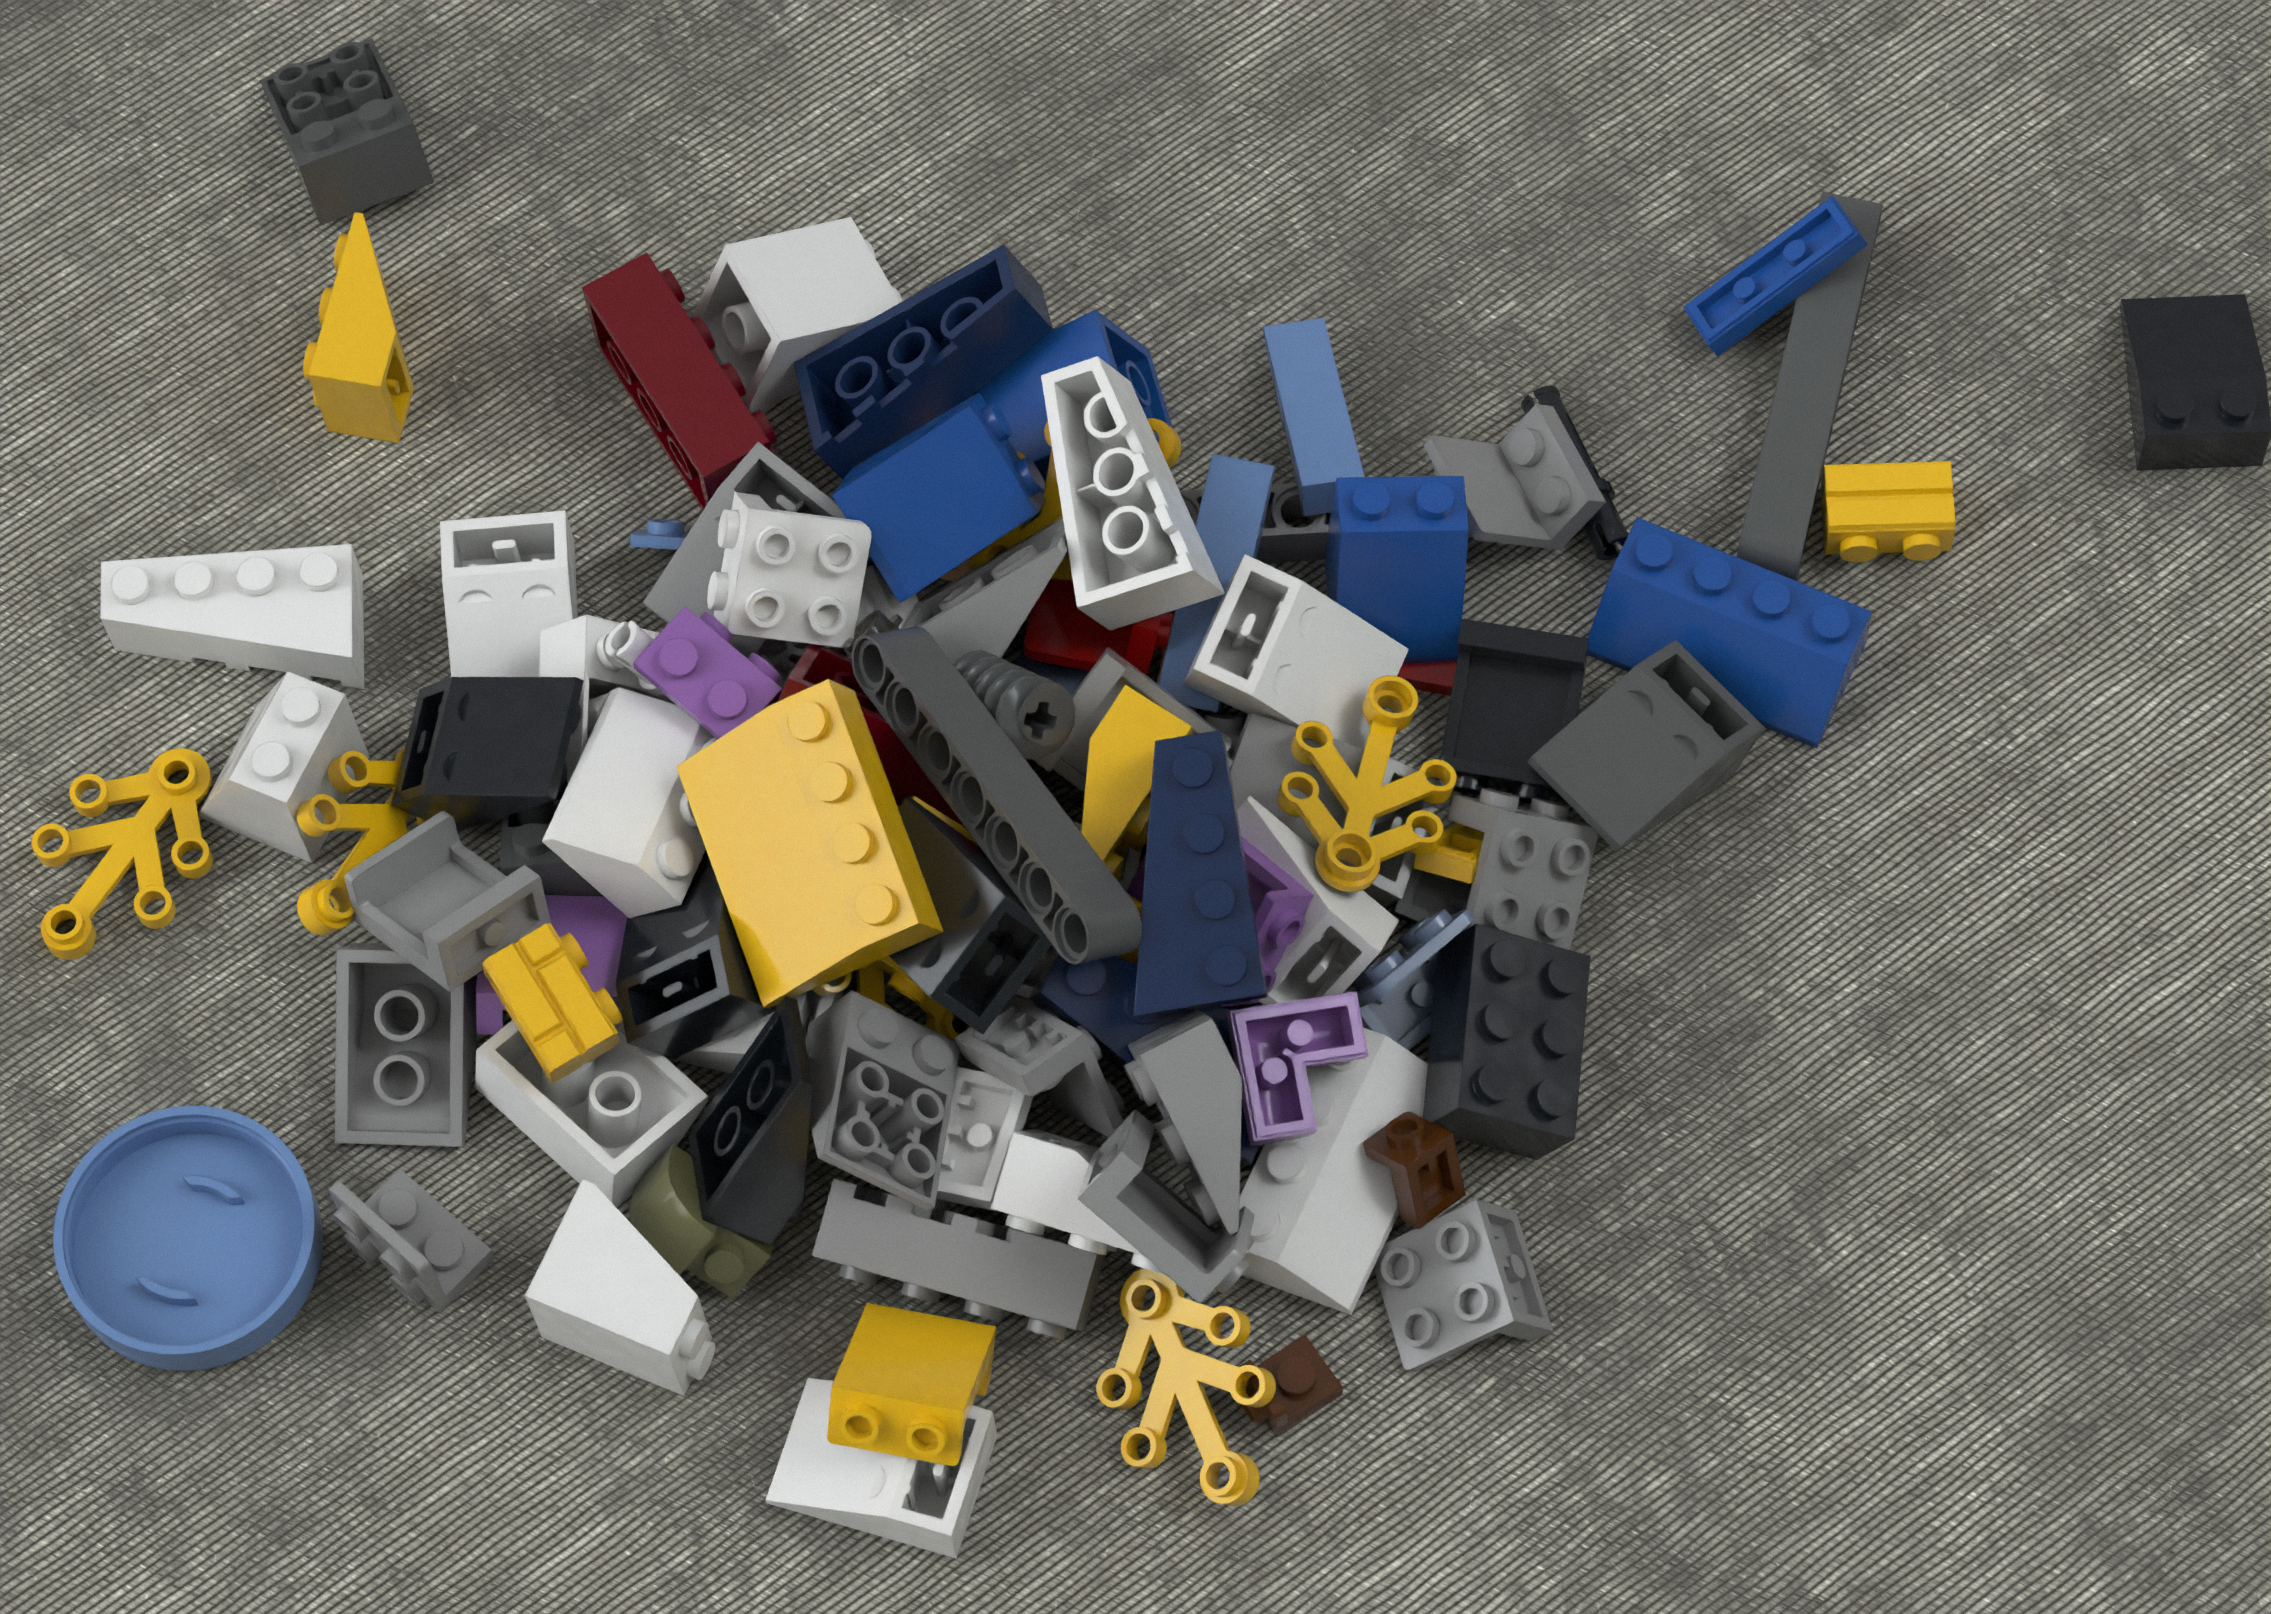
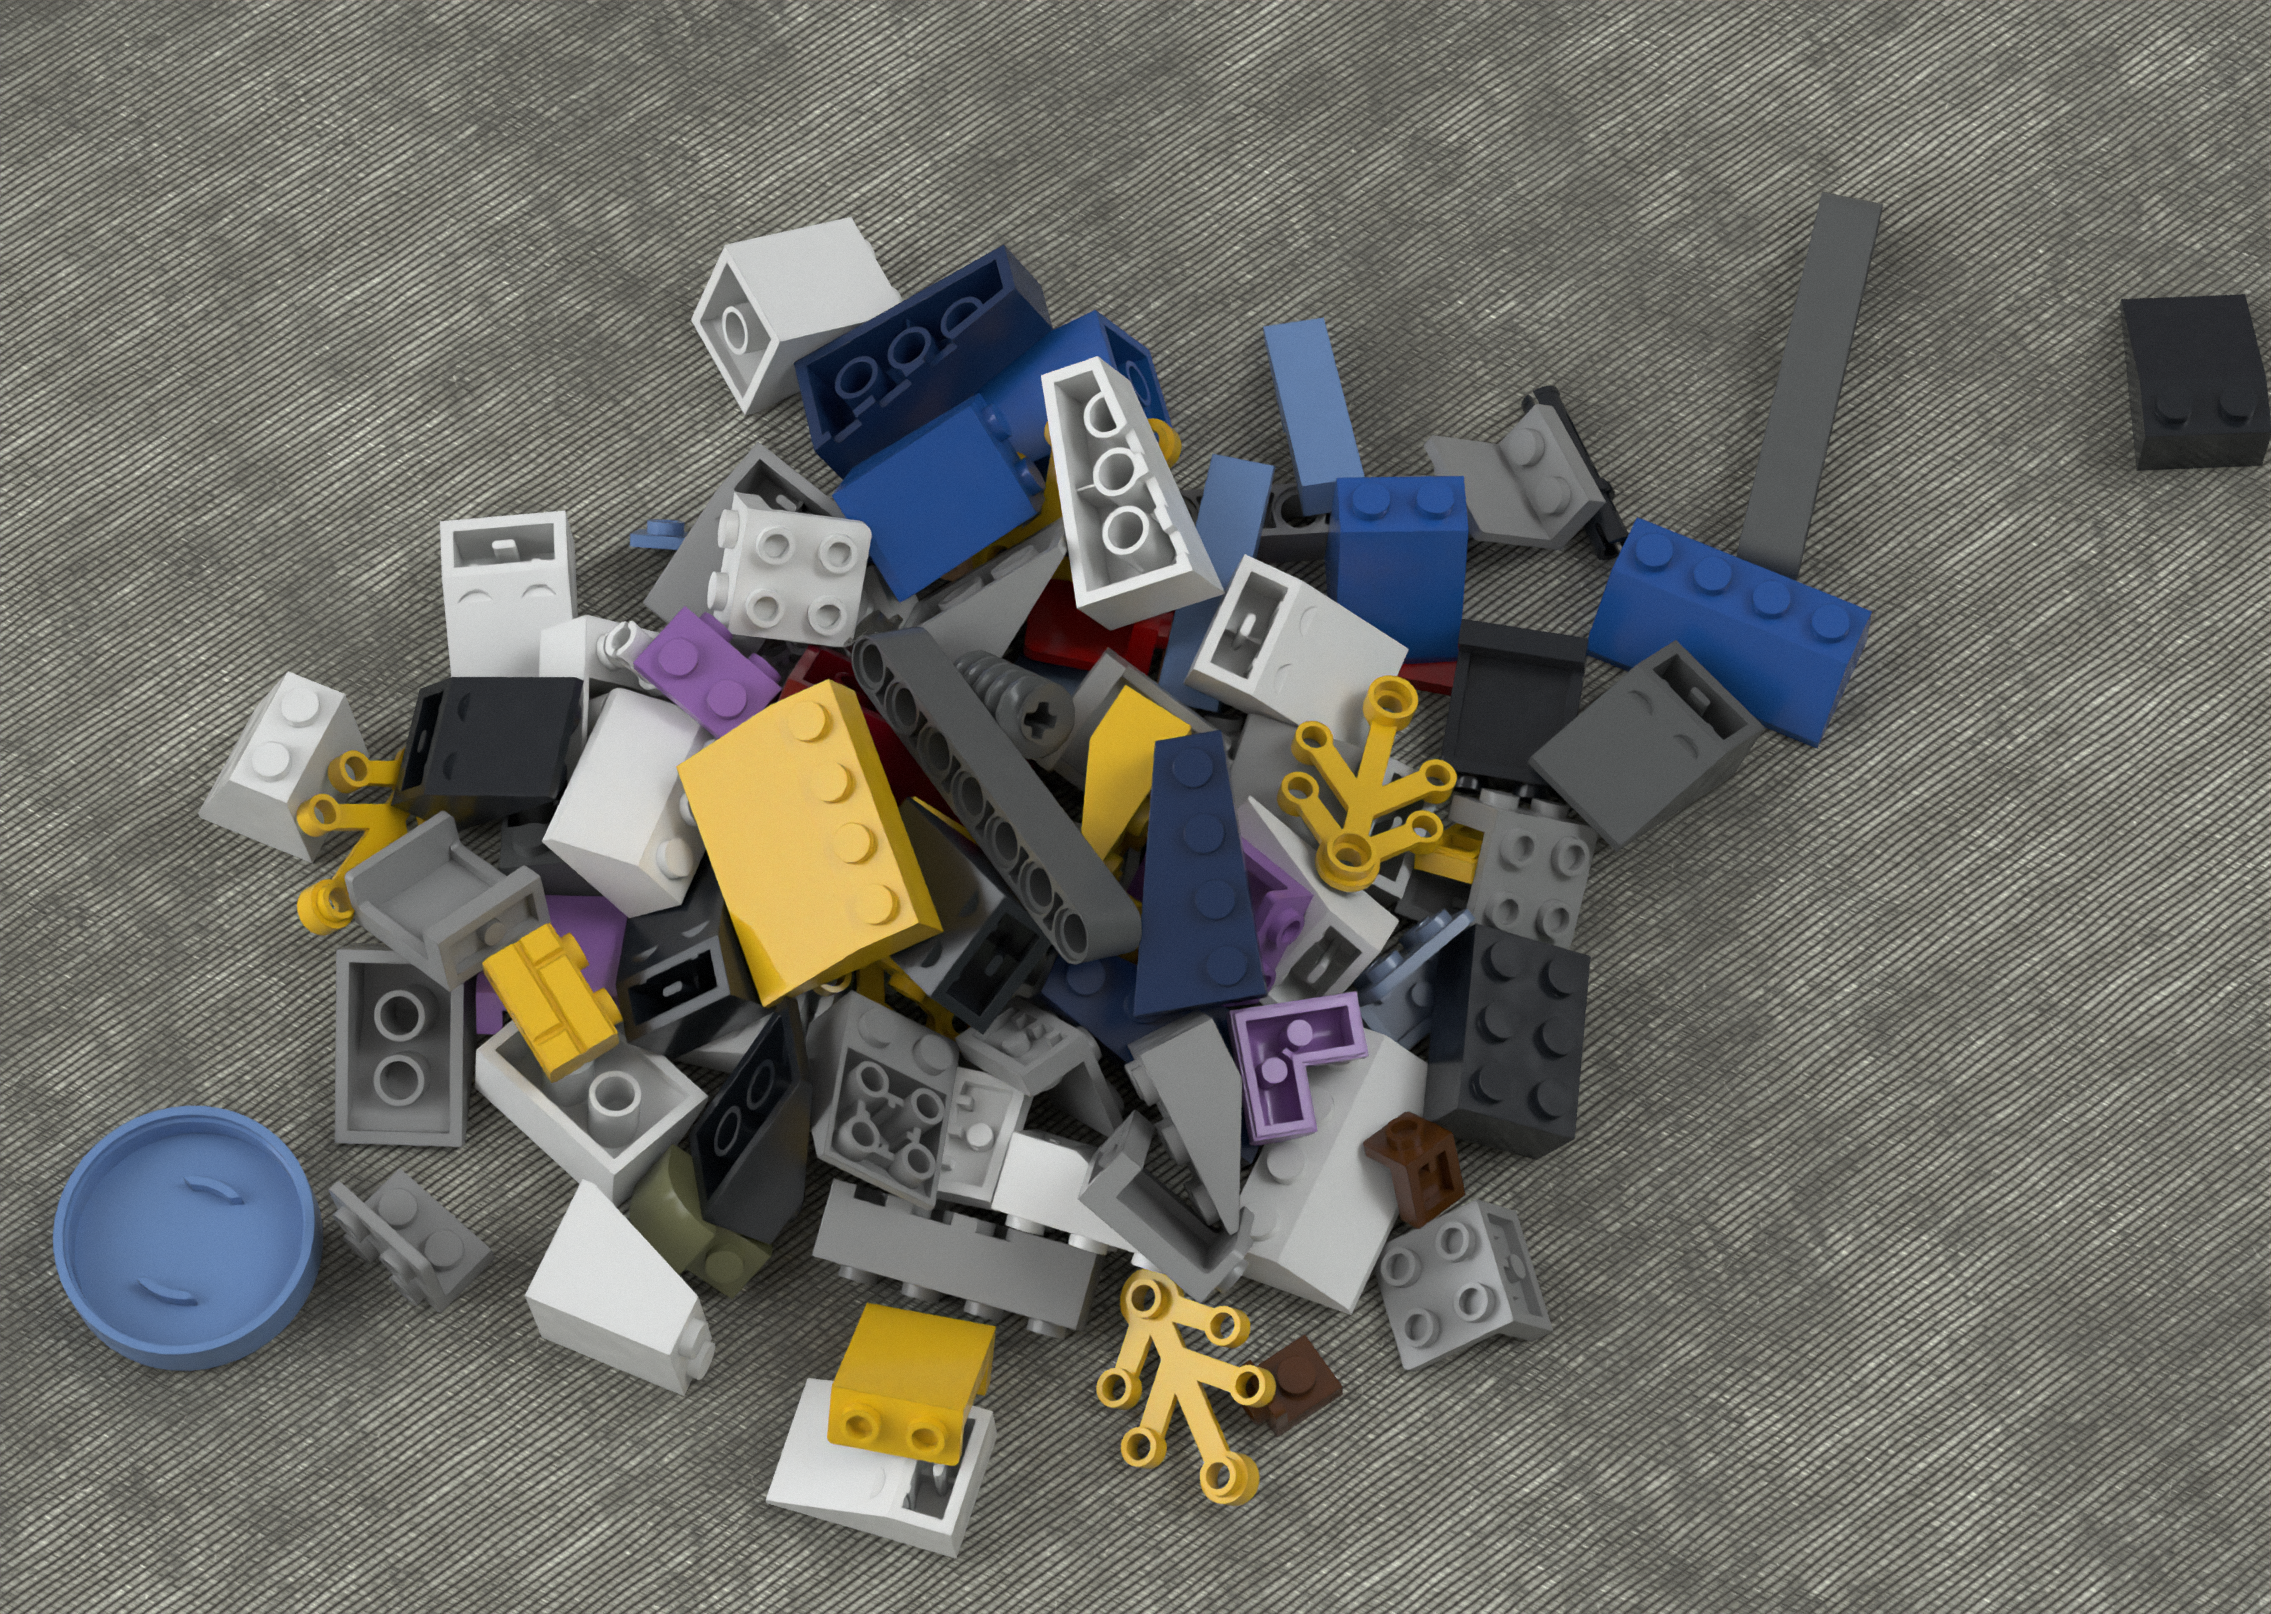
(128, 842): yellow plant -> none
(243, 609): white wedge -> none
(347, 130): dark grey slope -> none
(359, 356): yellow slope -> none
(673, 375): dark red brick -> none
(1775, 275): blue tile -> none
(1888, 510): yellow brick -> none

